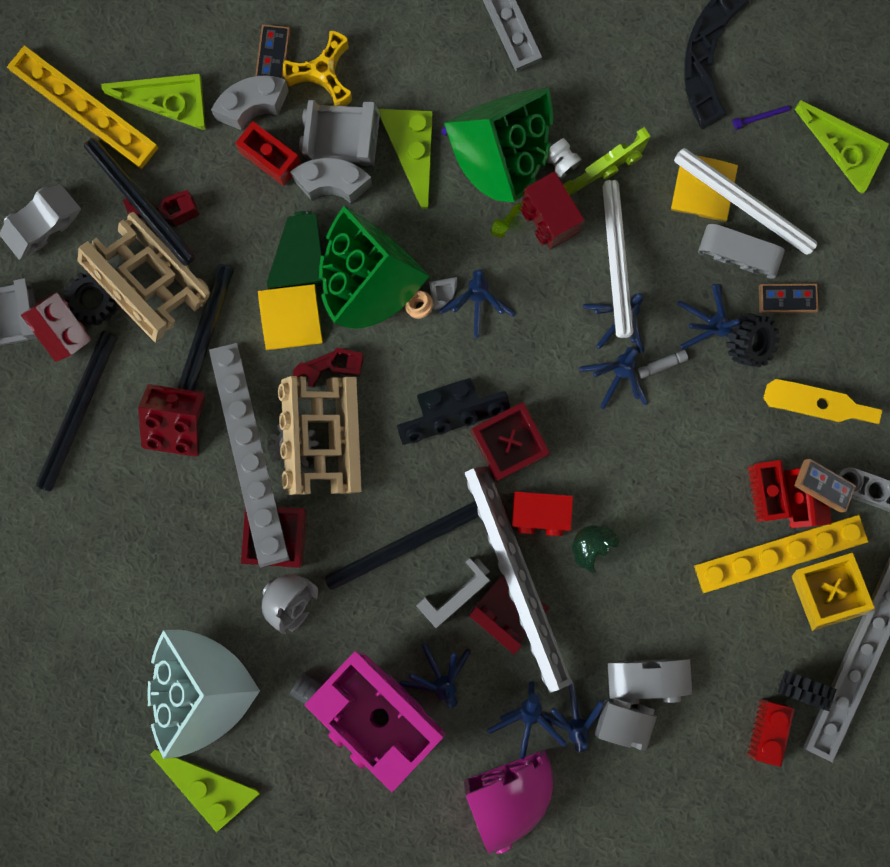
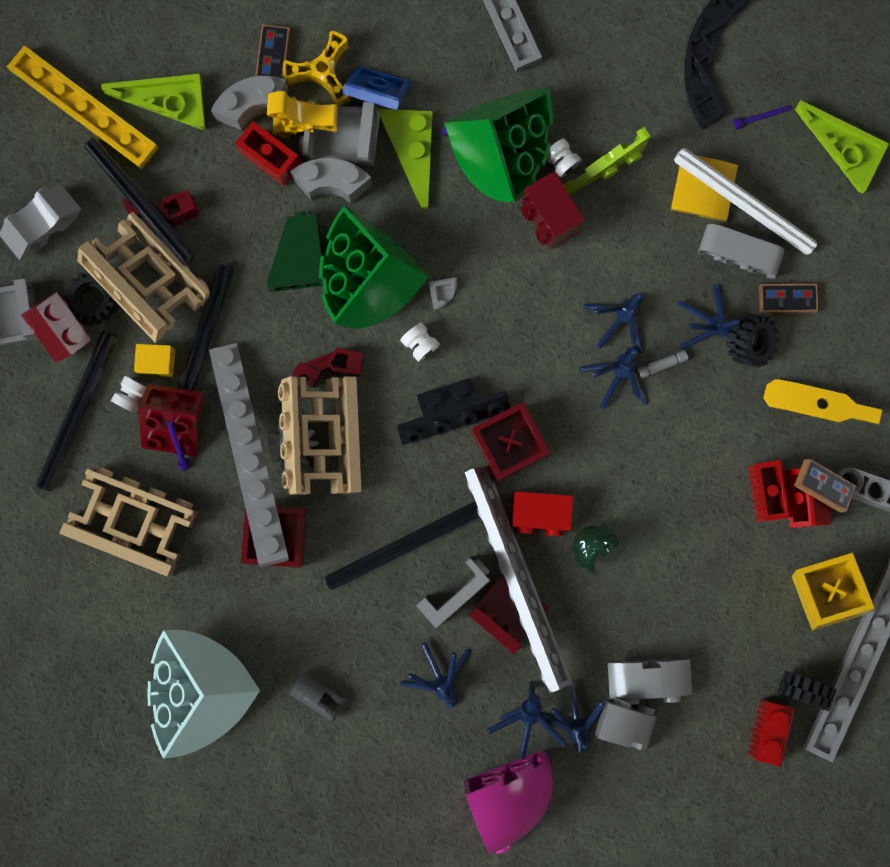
(121, 542): none -> tan fence
(129, 395): none -> white wheel
(155, 359): none -> yellow panel
(183, 463): none -> dark purple piece
(212, 794): lime wing -> none
(283, 604): light grey cylinder -> none
(290, 317): yellow slope -> none
(298, 116): none -> yellow piece
(348, 708): dark pink brick -> none
(376, 87): none -> blue plate
(419, 341): none -> white wheel
(420, 296): light nougat plate -> none
(477, 292): dark blue plant -> none
(500, 227): clear neon green hand -> none
(617, 259): white axle -> none
(780, 553): yellow plate -> none

